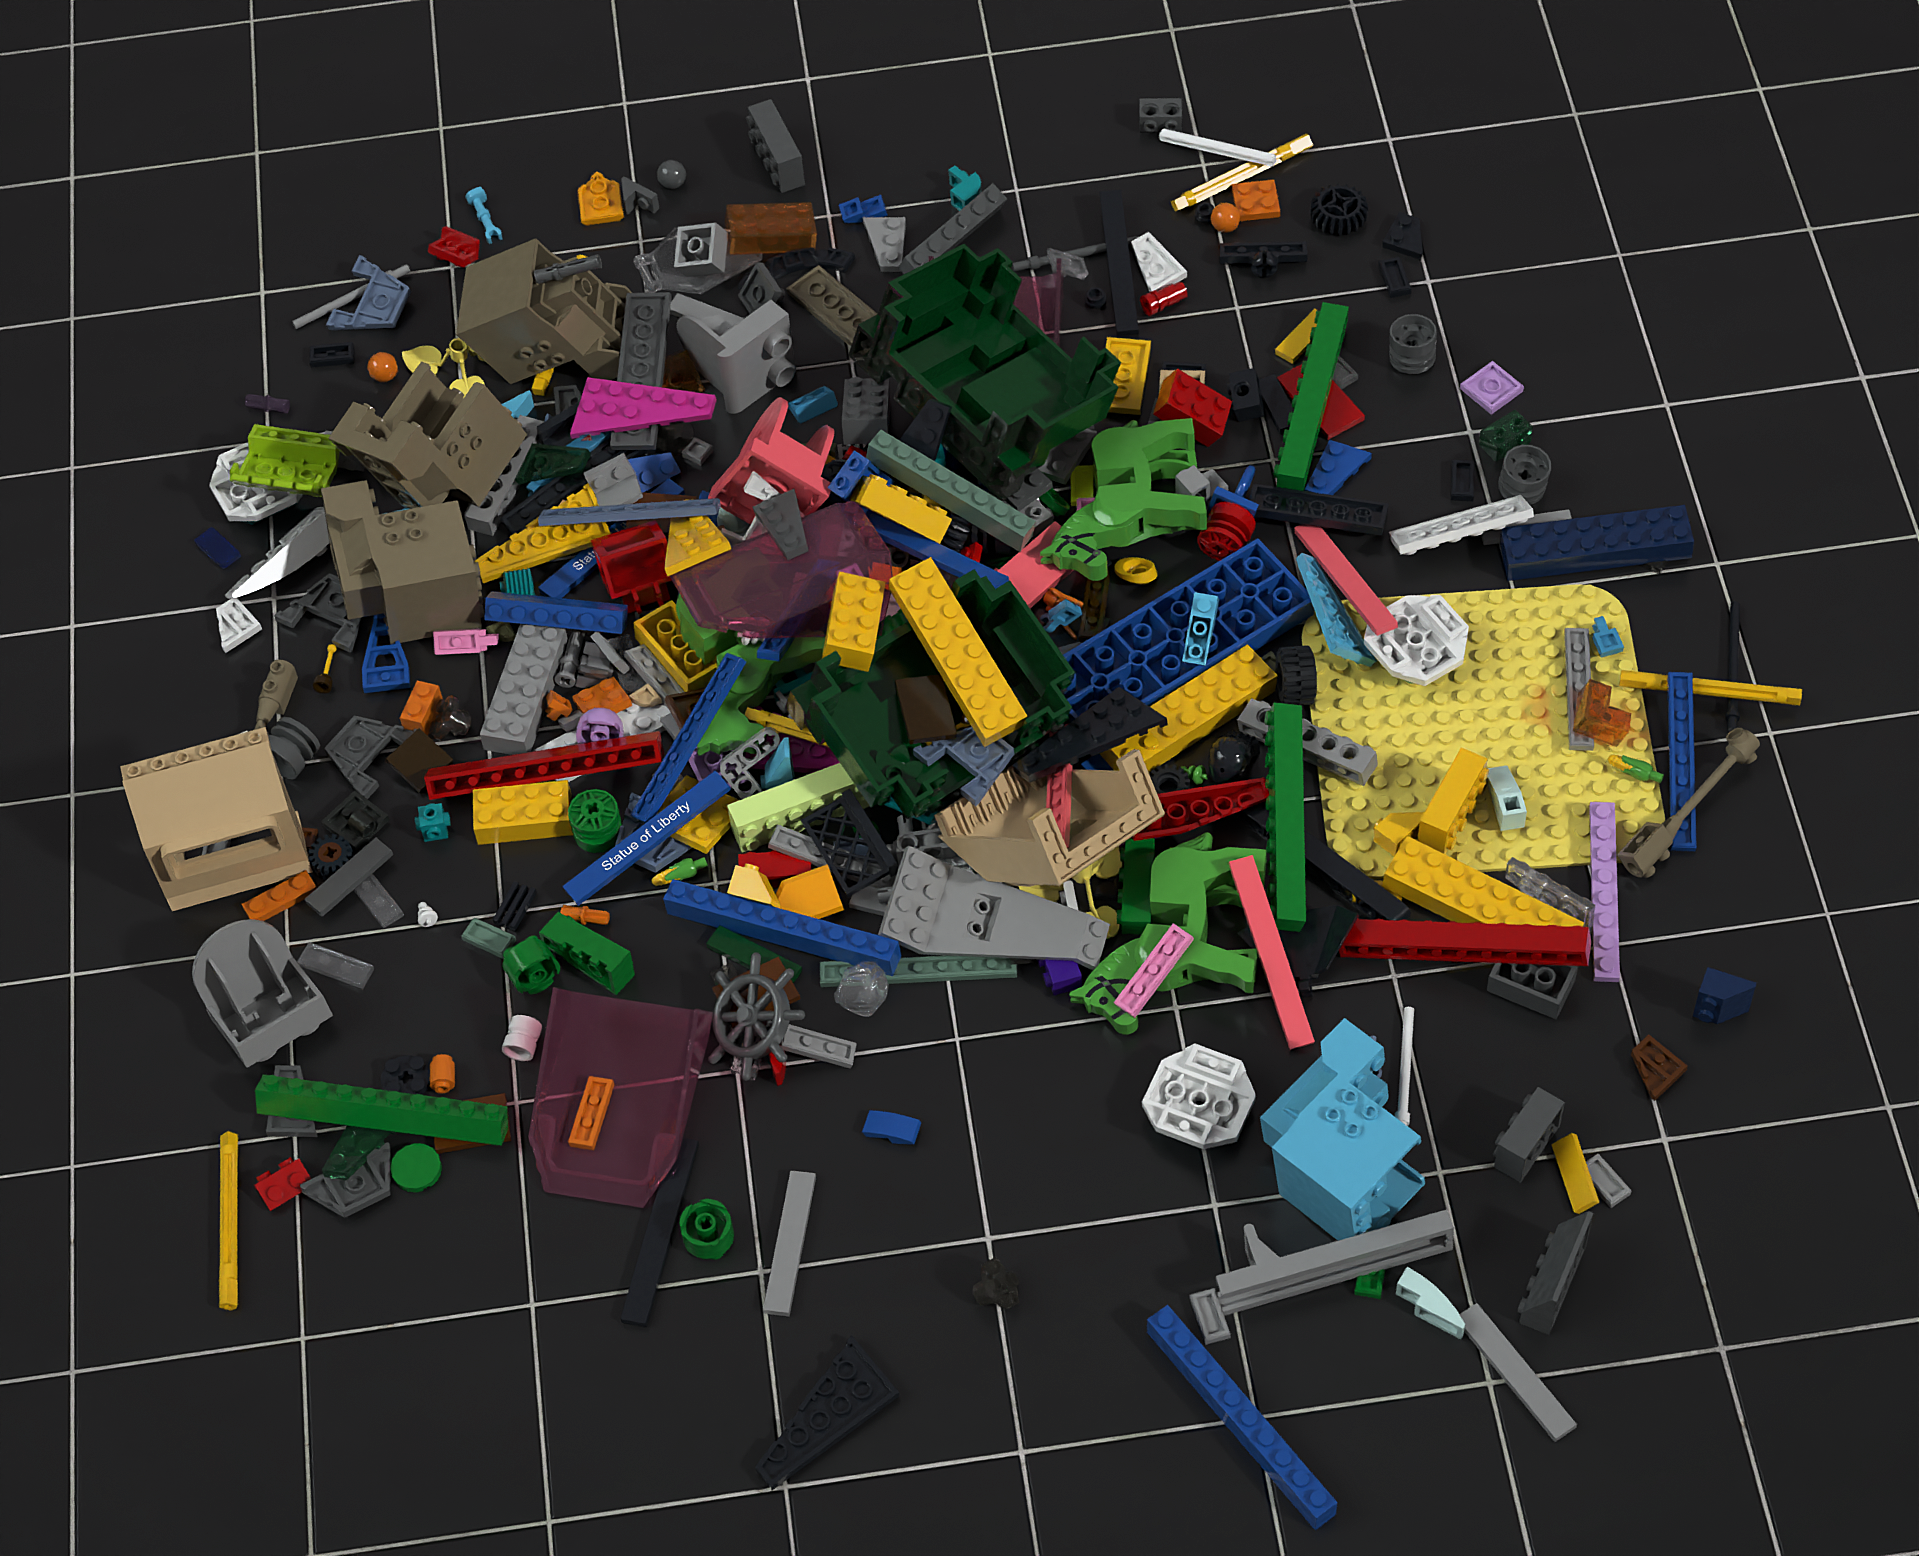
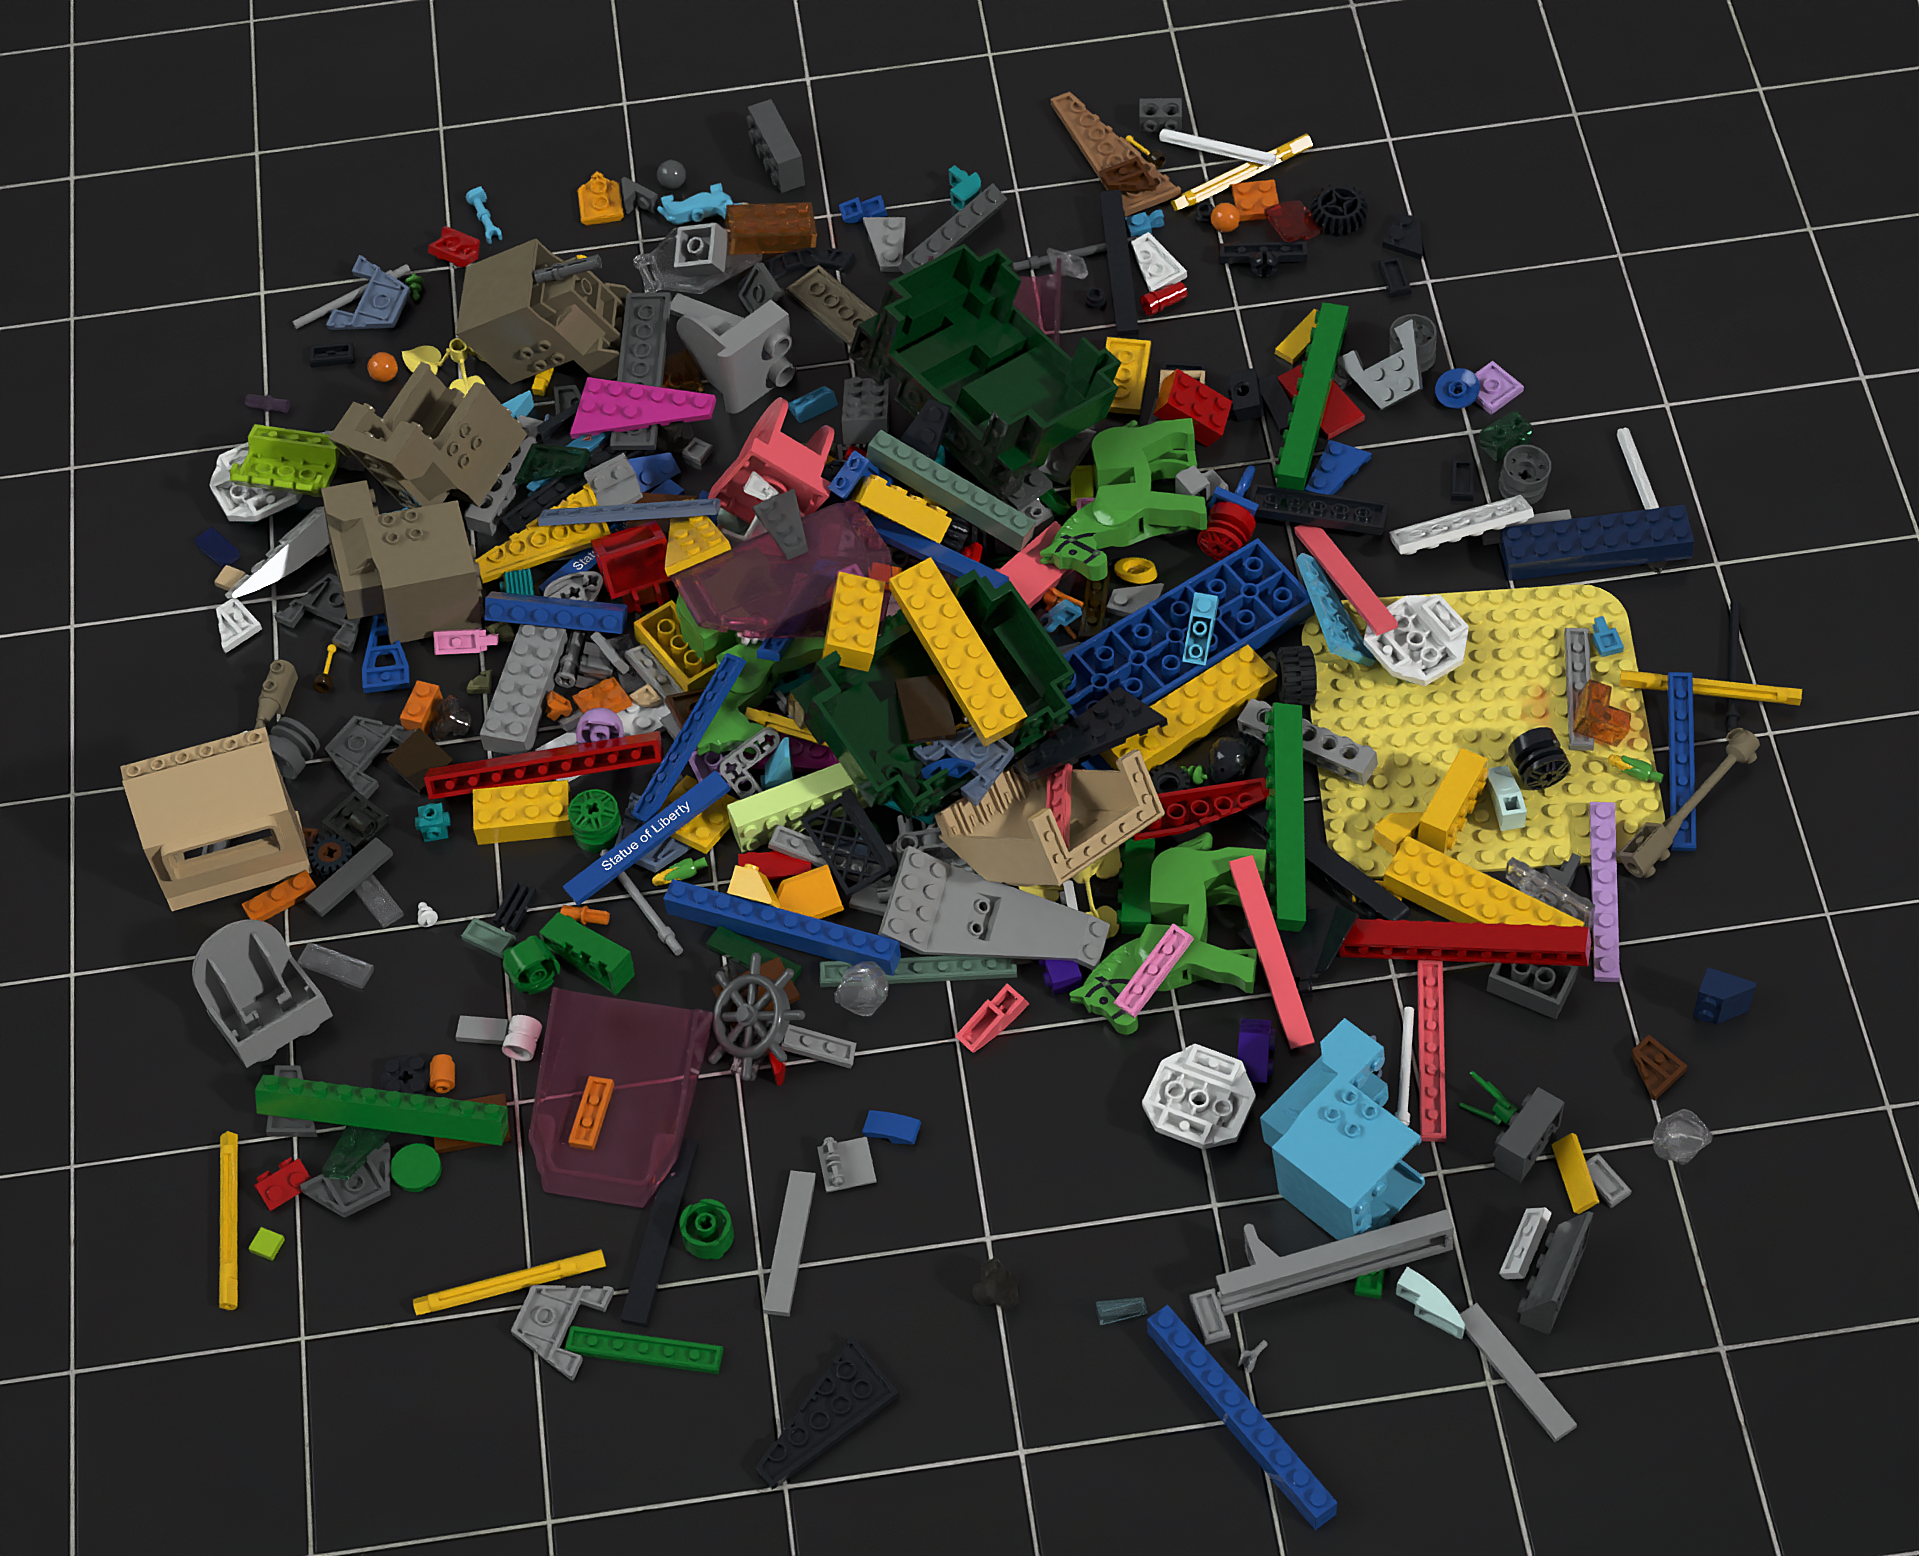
(228, 577): none -> tan tile
(266, 1244): none -> lime tile
(414, 283): none -> bright green hair
(481, 684): none -> olive tile
(482, 1030): none -> light grey tile
(509, 1282): none -> yellow piece
(548, 1316): none -> light grey wing
(576, 583): none -> light grey piece
(644, 1349): none -> green tile
(664, 933): none -> light grey bar
(697, 206): none -> medium azure animal
(846, 1163): none -> light grey hinge
(956, 767): none -> blue slope
(992, 1018): none -> coral slope
(1106, 149): none -> medium nougat wing
(1120, 1309): none -> clear light blue piece
(1127, 176): none -> reddish brown wing
(1130, 599): none -> light grey wing
(1141, 224): none -> dark azure plate
(1155, 157): none -> dark brown hinge
(1250, 1357): none -> light grey hand
(1255, 1041): none -> dark purple brick
(1292, 221): none -> clear red slope
(1392, 377): none -> wing
(1431, 1051): none -> coral tile
(1456, 380): none -> blue dish
(1503, 1108): none -> green plant
(1525, 1243): none -> white plate
(1539, 758): none -> black wheel
(1567, 871): none -> dark grey slope
(1637, 469): none -> white axle
(1680, 1136): none -> clear helmet

